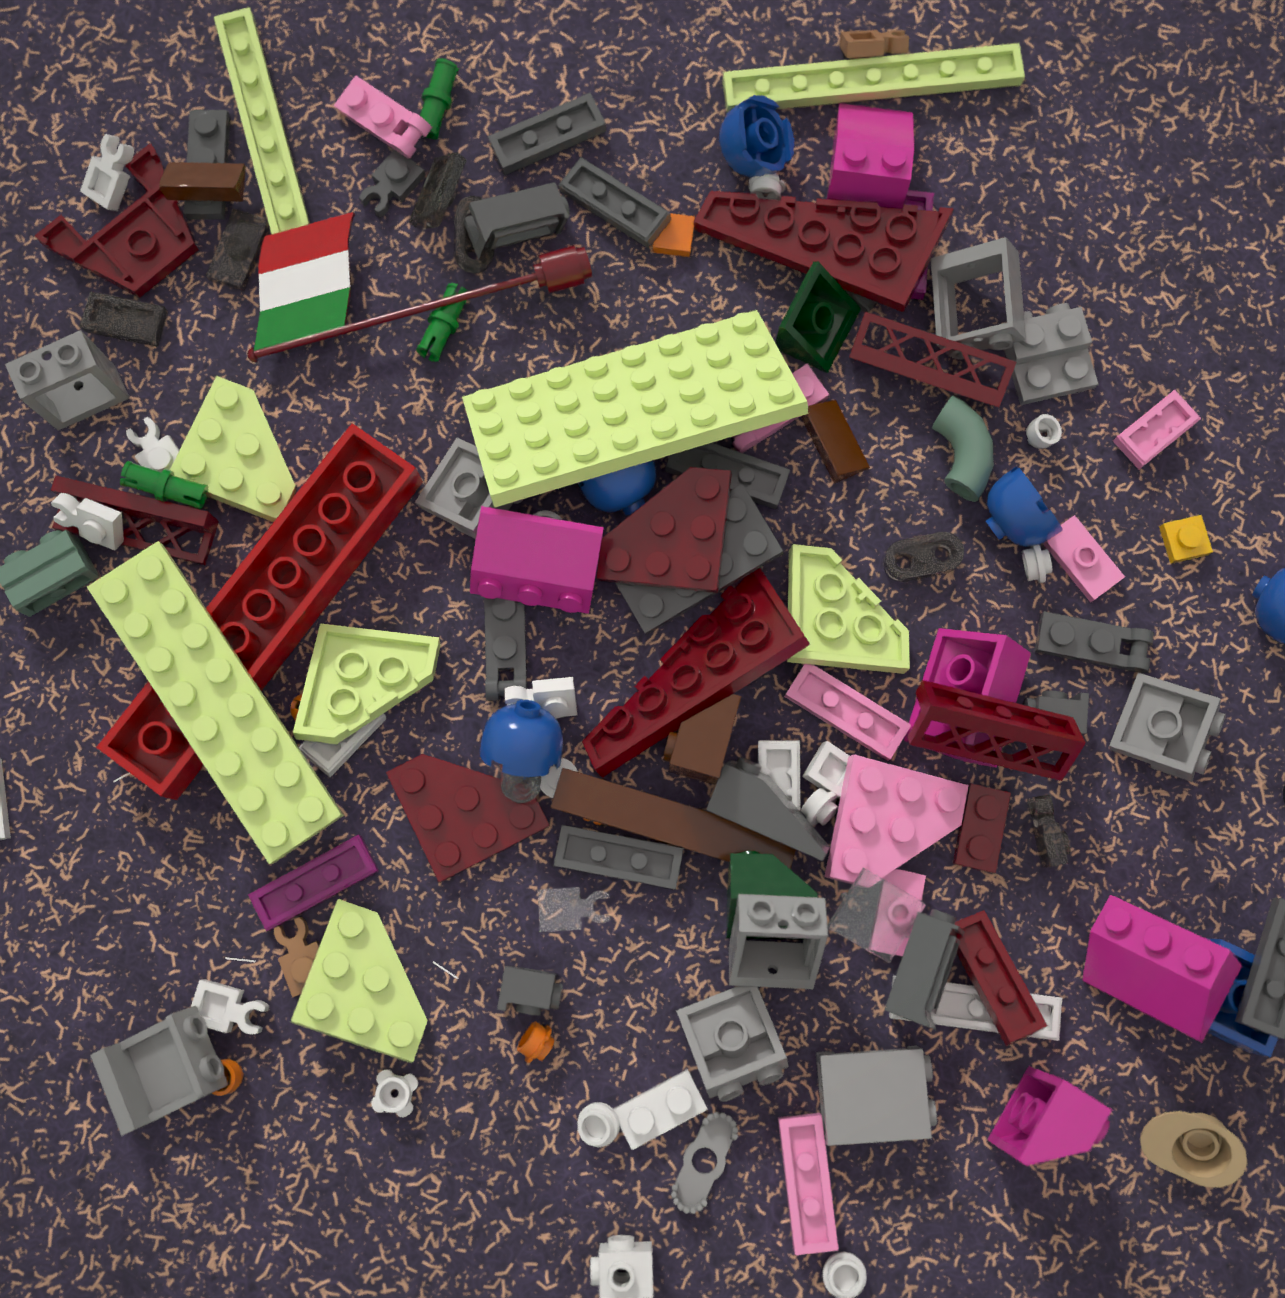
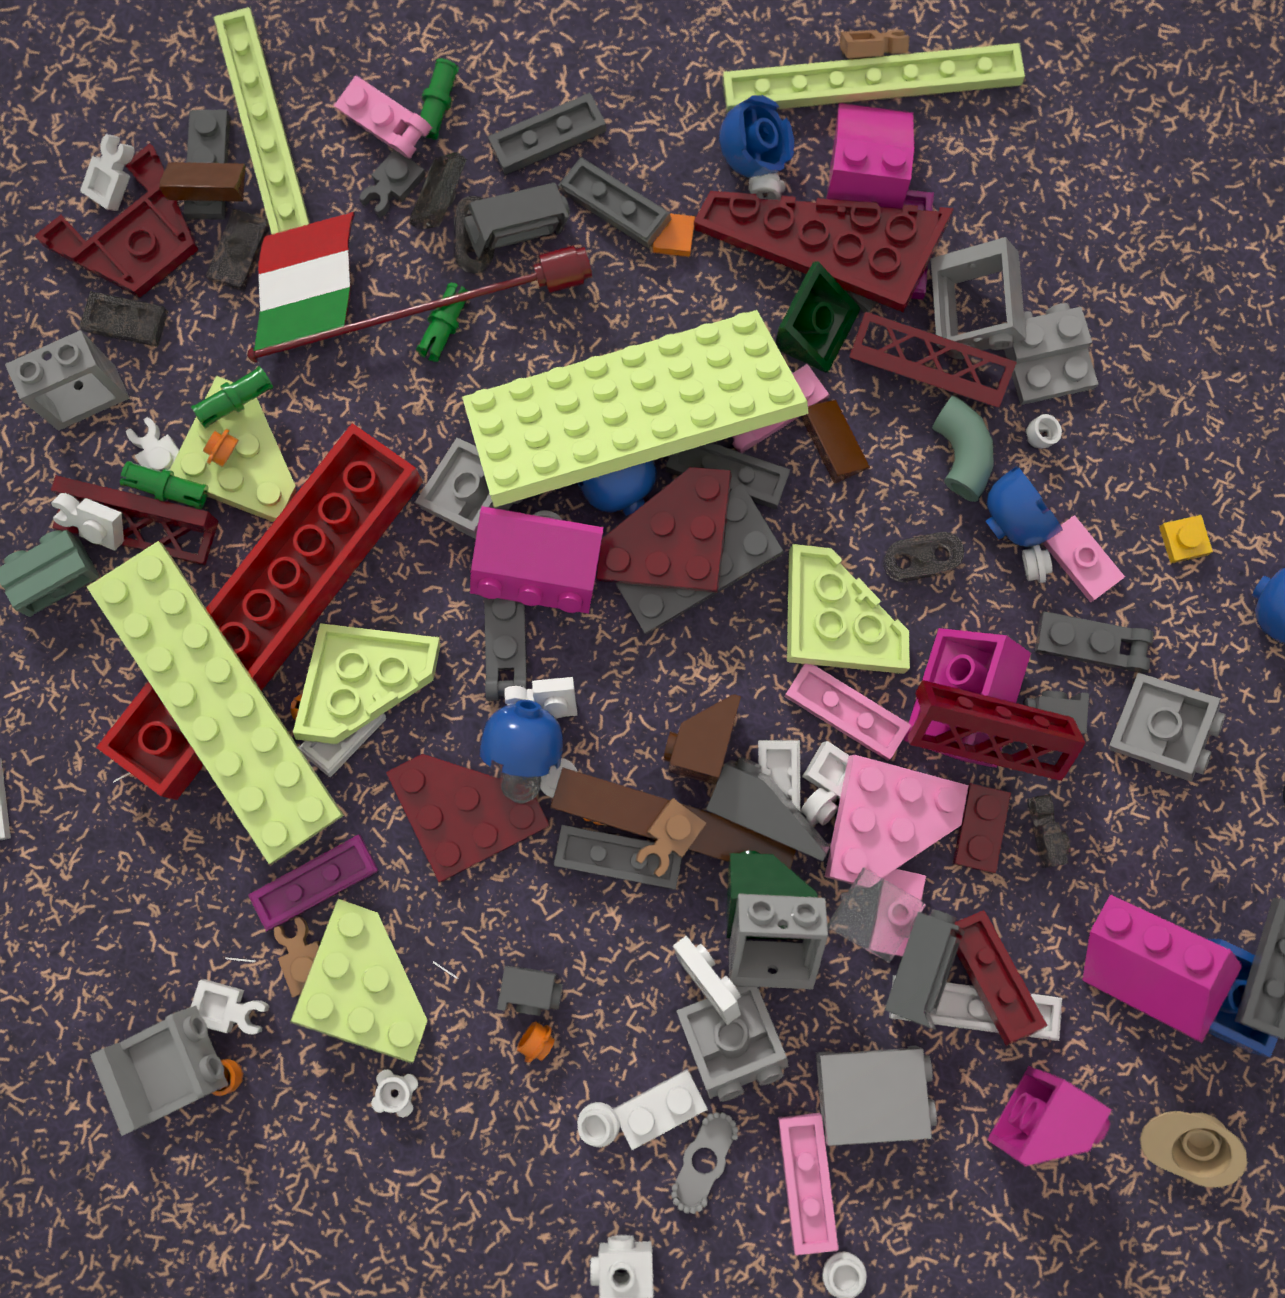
(220, 447): none -> orange plate
(232, 397): none -> green pin
(564, 909): clear plate -> none
(674, 831): none -> medium nougat plate
(709, 663): dark red wing -> none
(718, 991): none -> white plate
(1156, 429): bright pink plate -> none

